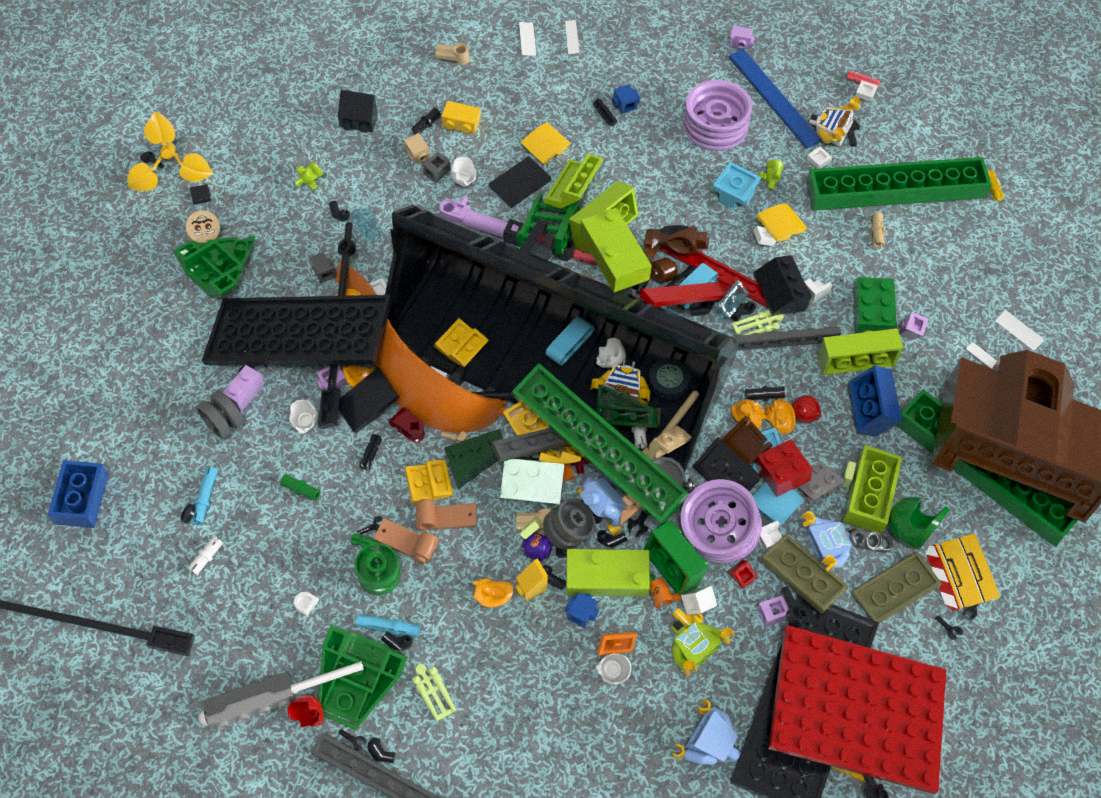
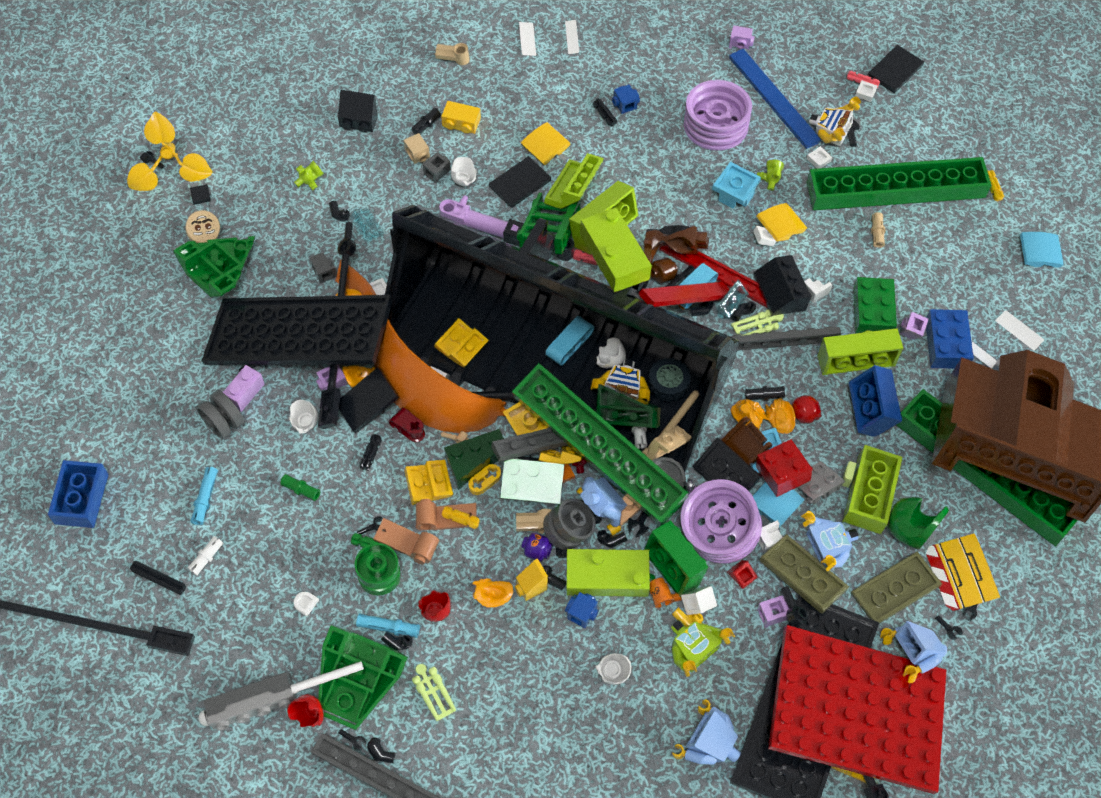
(158, 577): none -> black axle
(187, 513): black piece -> none
(435, 606): none -> red hair
(460, 517): none -> yellow axle
(482, 476): none -> yellow beam
(530, 527): yellowish green tile -> none
(616, 643): orange slope -> none
(878, 545): dark grey piece -> none
(896, 68): none -> black tile
(920, 646): none -> light blue torso
(948, 337): none -> blue brick
(1041, 249): none -> medium azure slope

